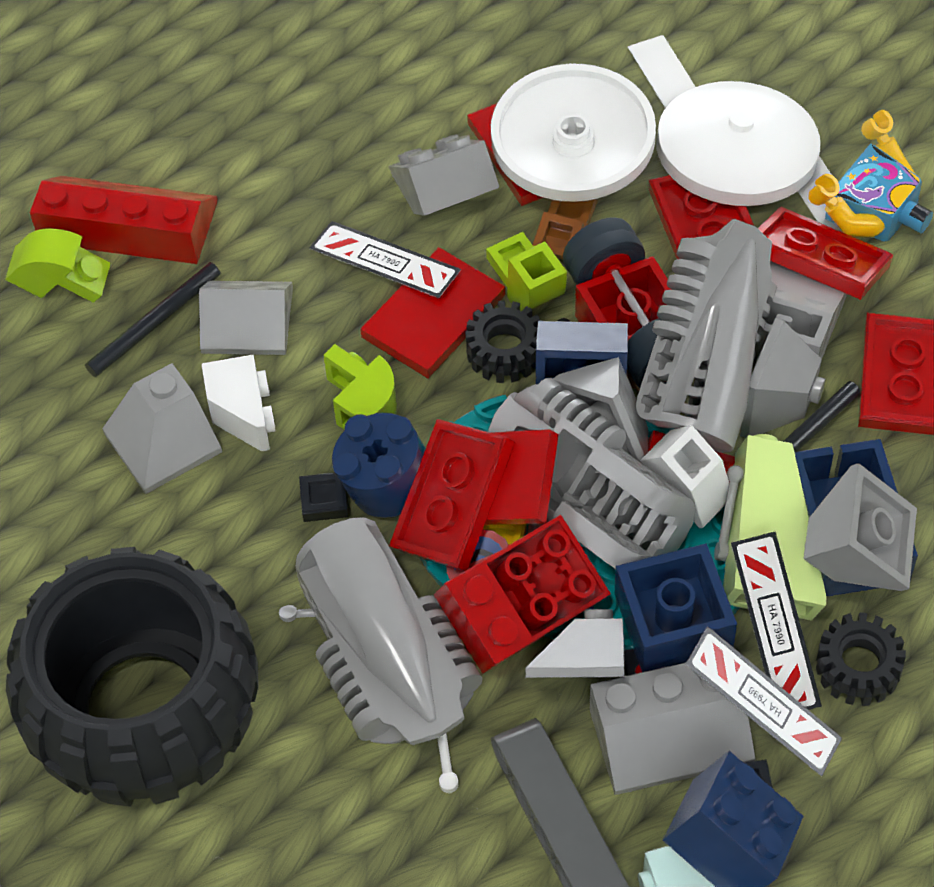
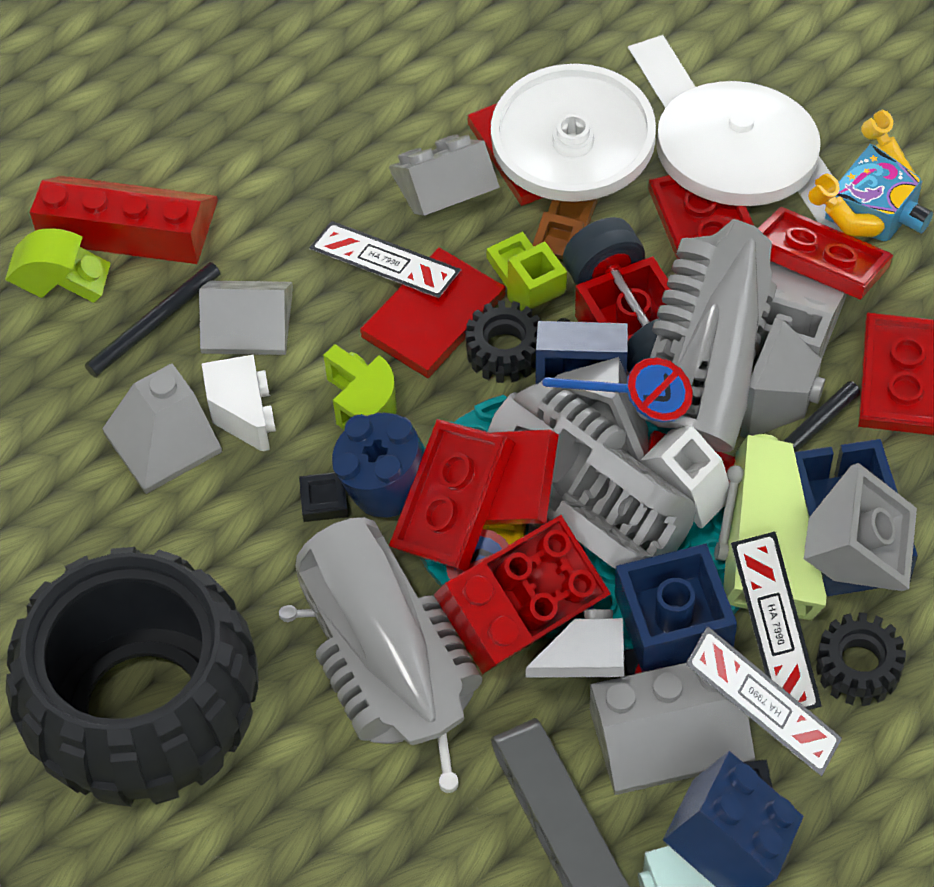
(653, 386): none -> piece

